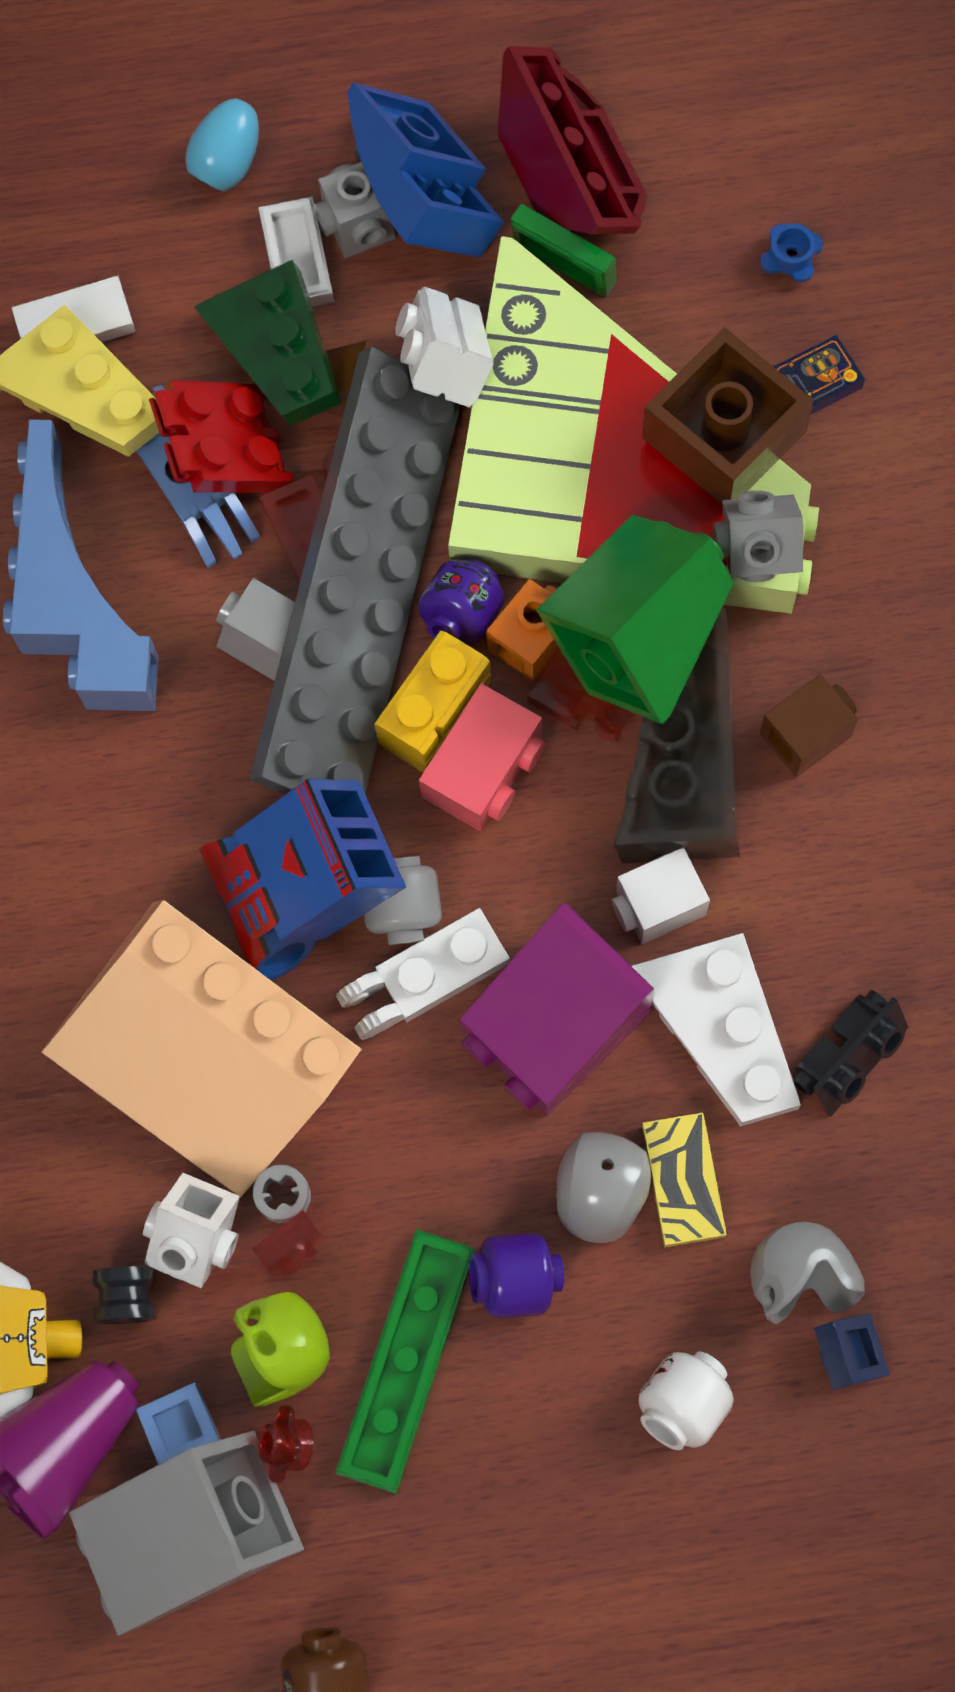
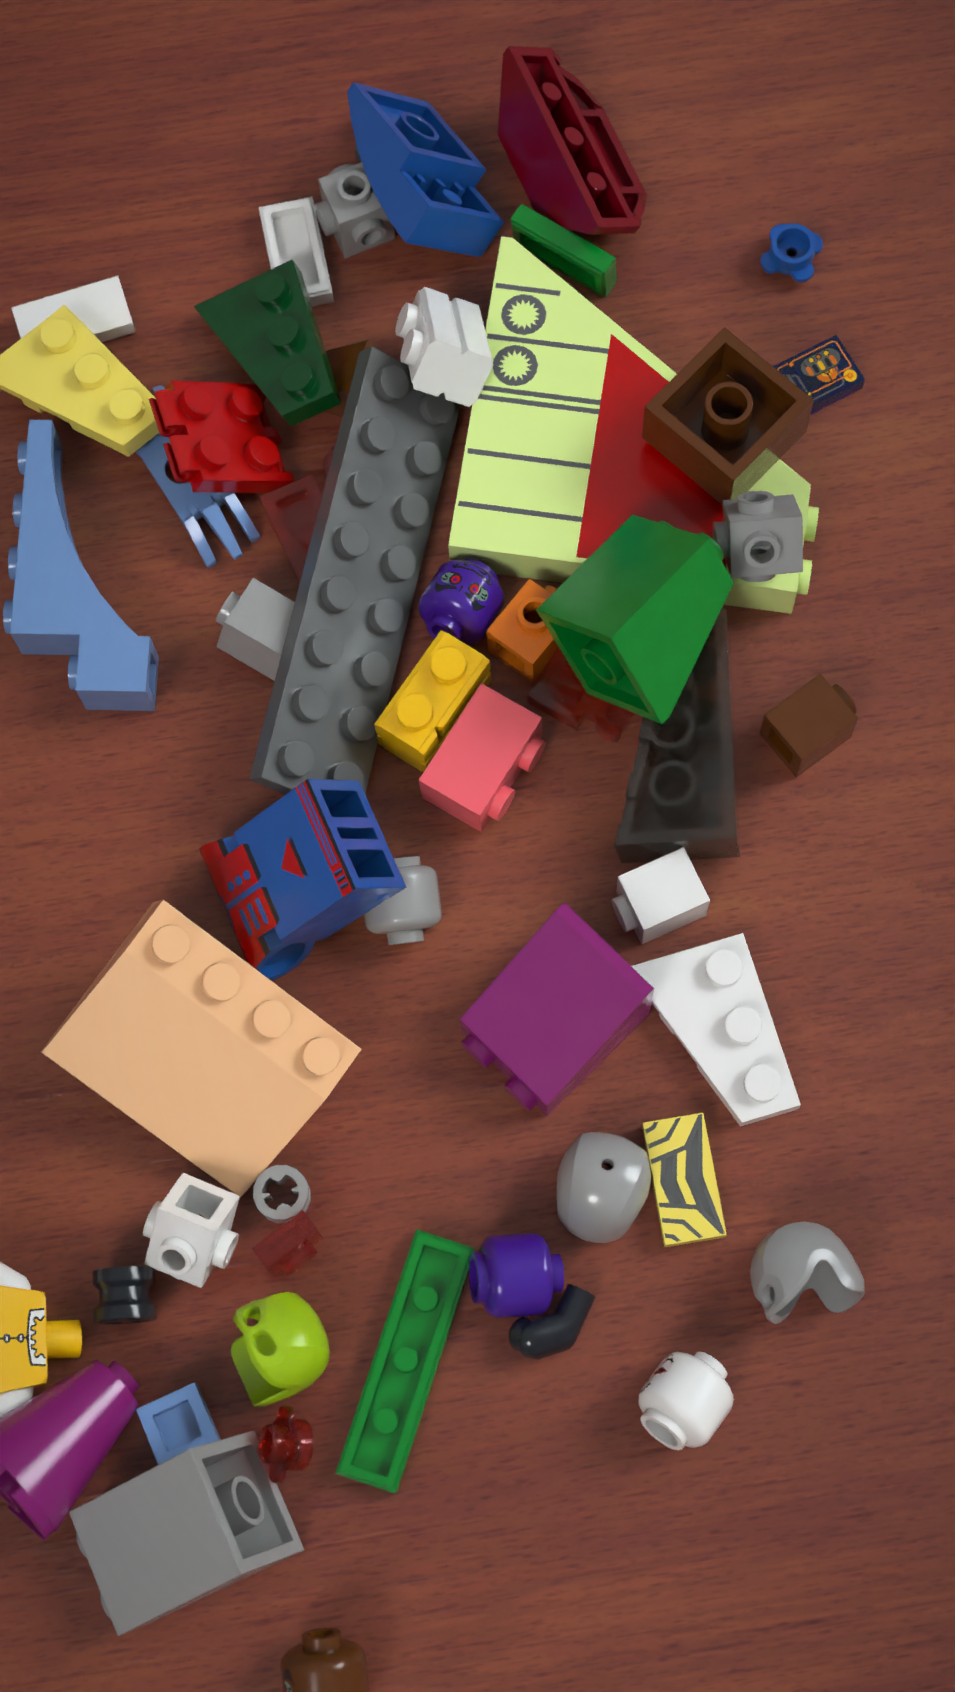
(224, 145): medium azure animal -> none
(428, 973): white hinge -> none
(552, 1332): none -> black arm
(851, 1351): dark blue plate -> none
(871, 1032): black hinge -> none

